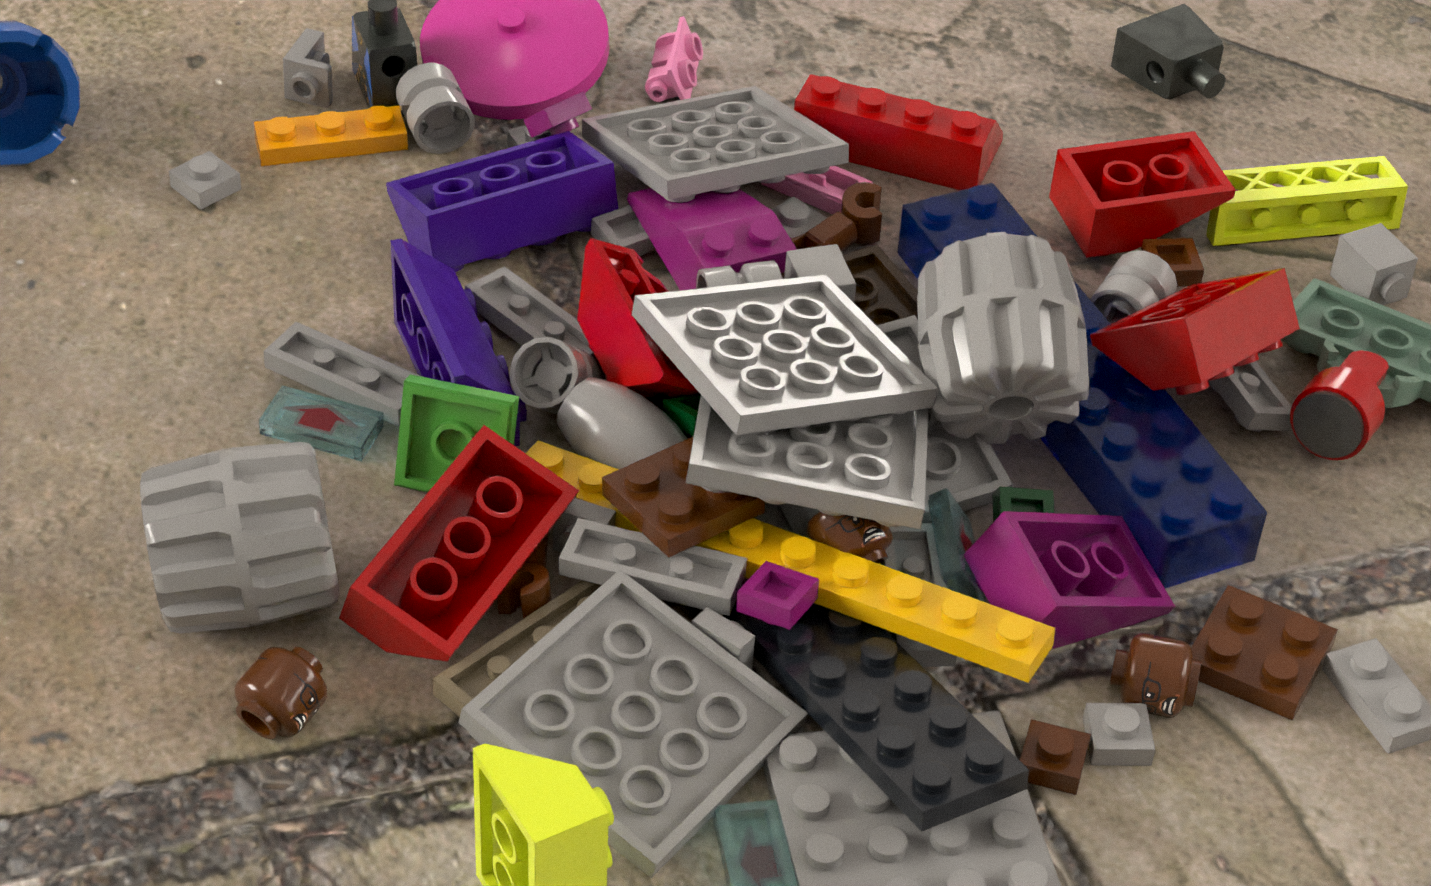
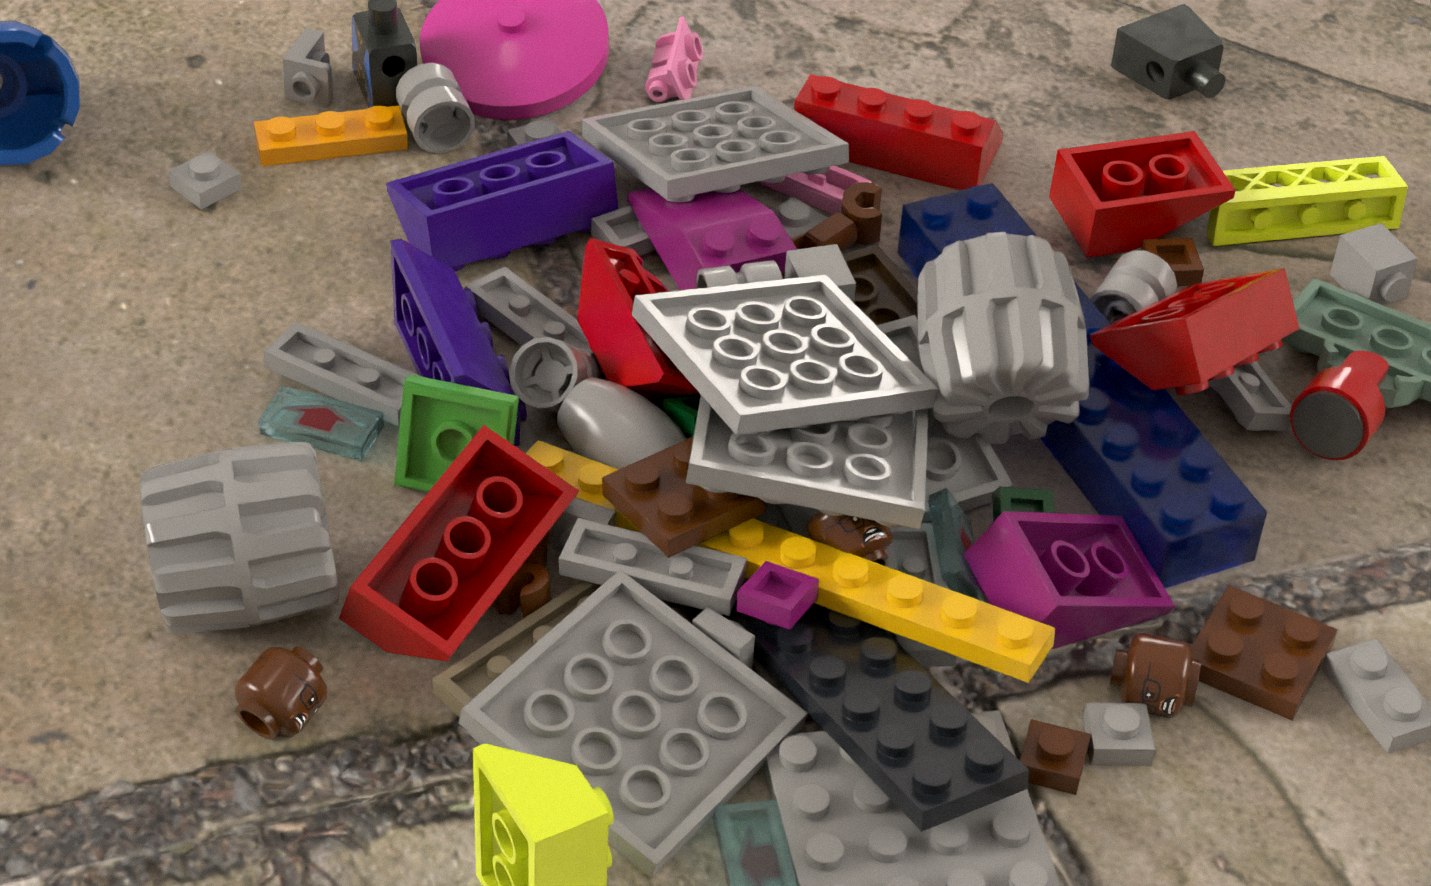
(558, 117): magenta plate -> none

